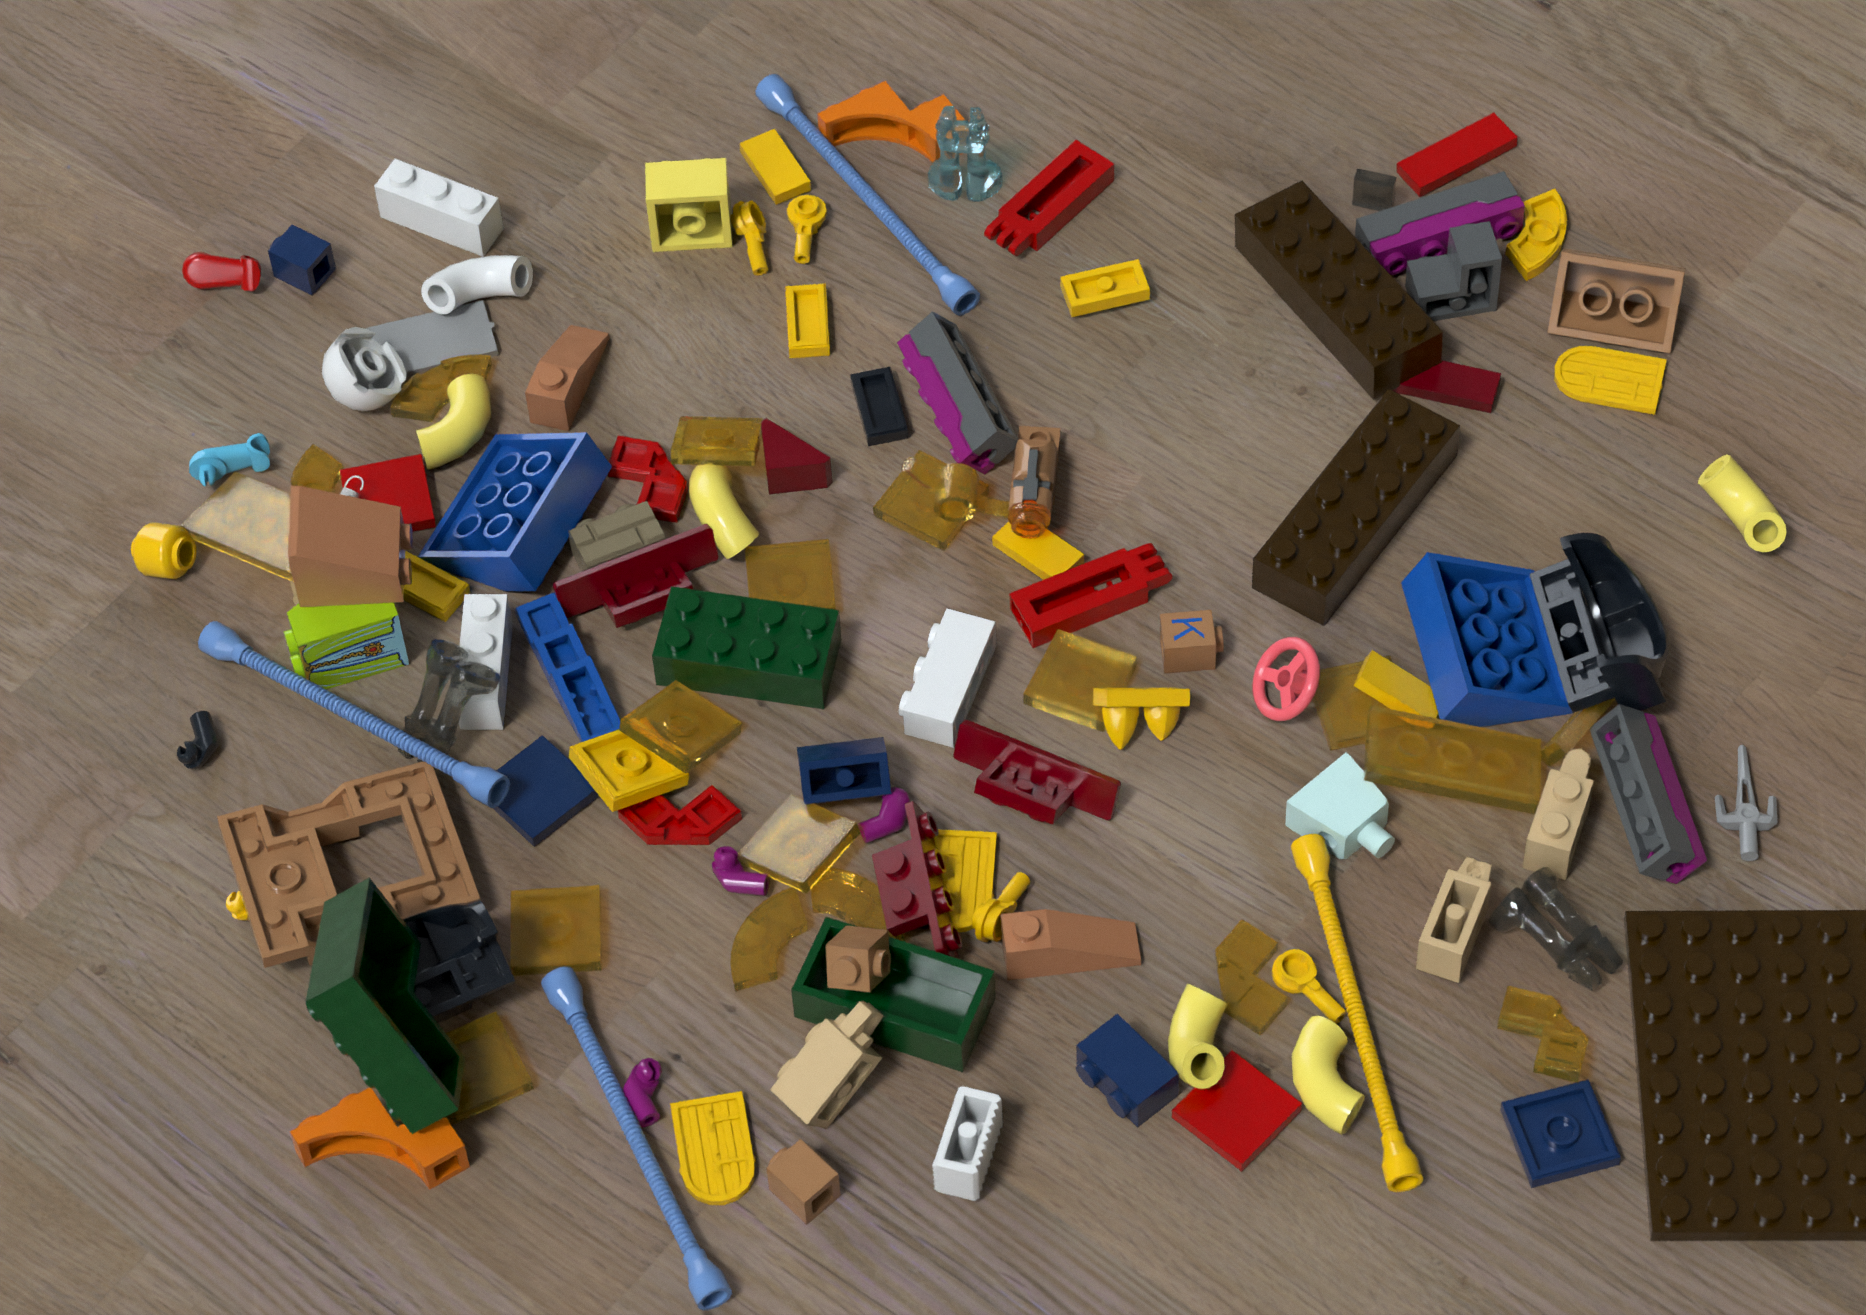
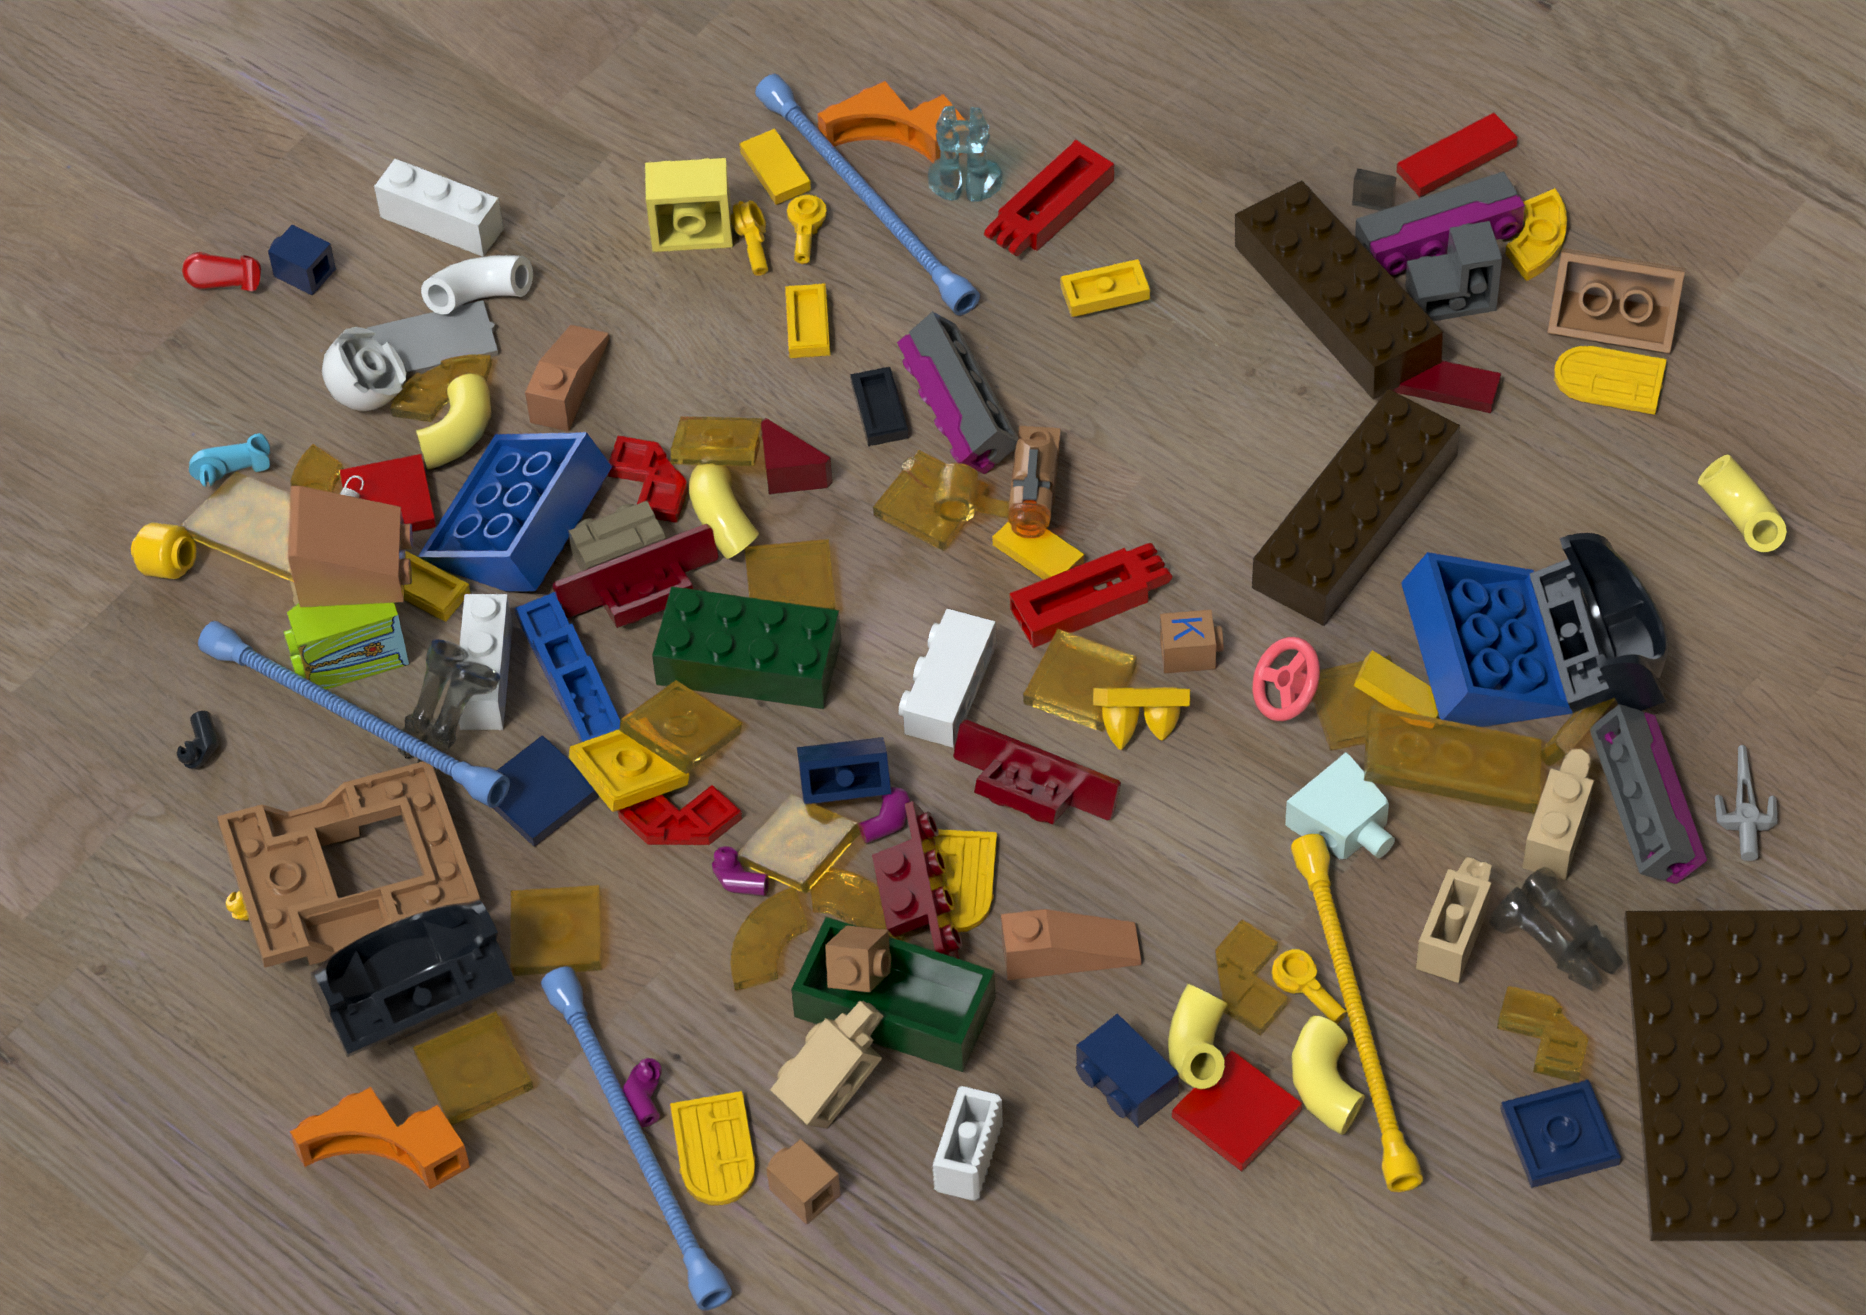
(368, 1003): dark green piece -> none
(987, 916): yellow plate -> none

